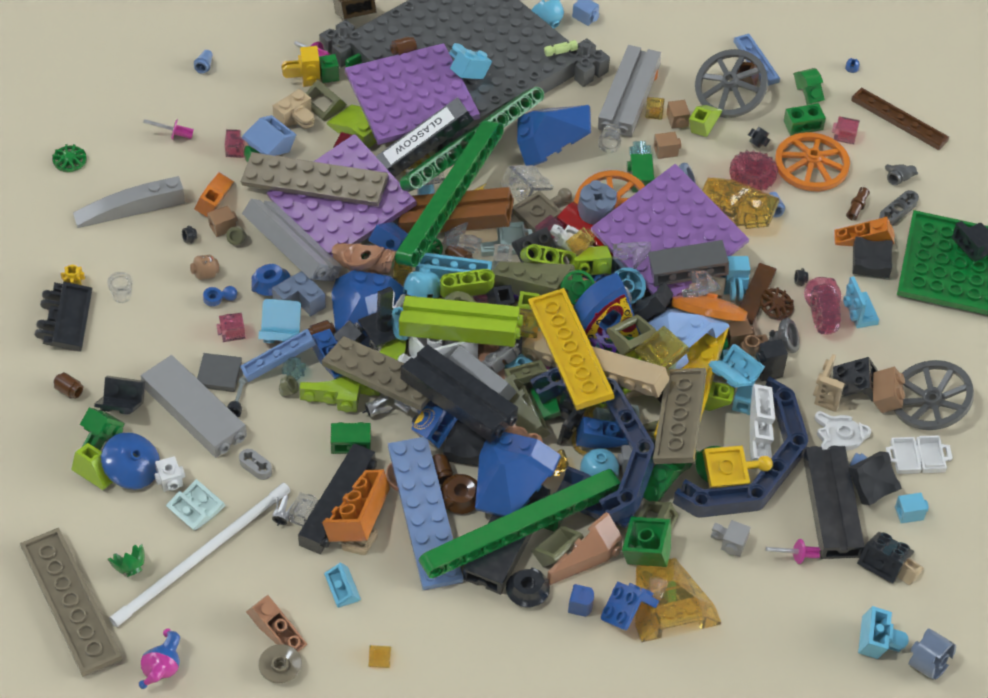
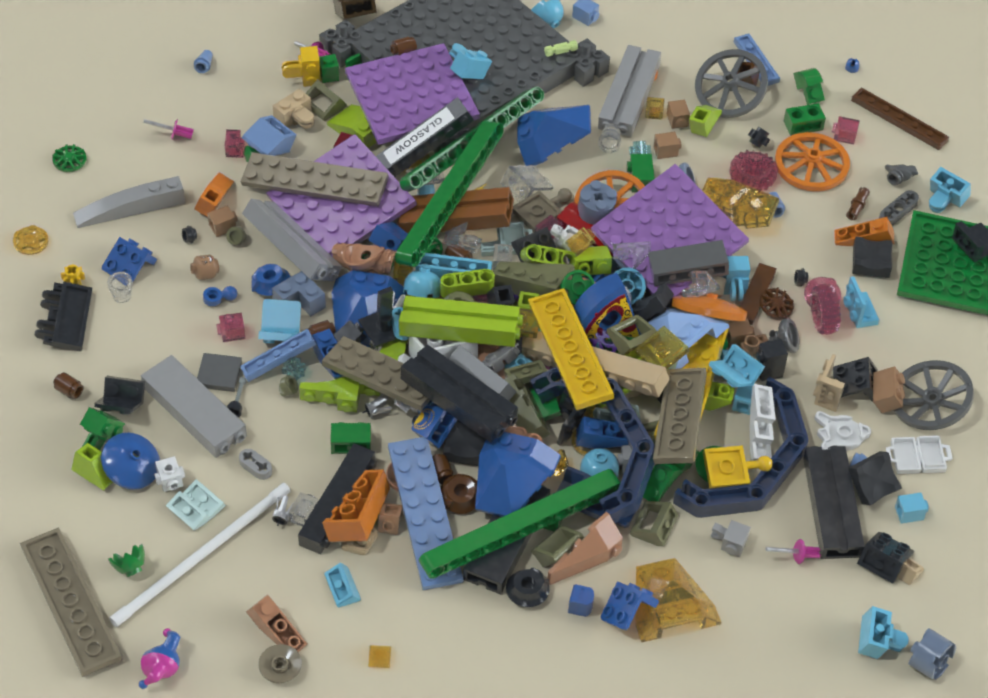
(30, 238): none -> clear yellow wheel
(127, 258): none -> blue bracket
(389, 518): none -> medium nougat bracket
(648, 542): green slope -> none
(947, 189): none -> medium azure brick

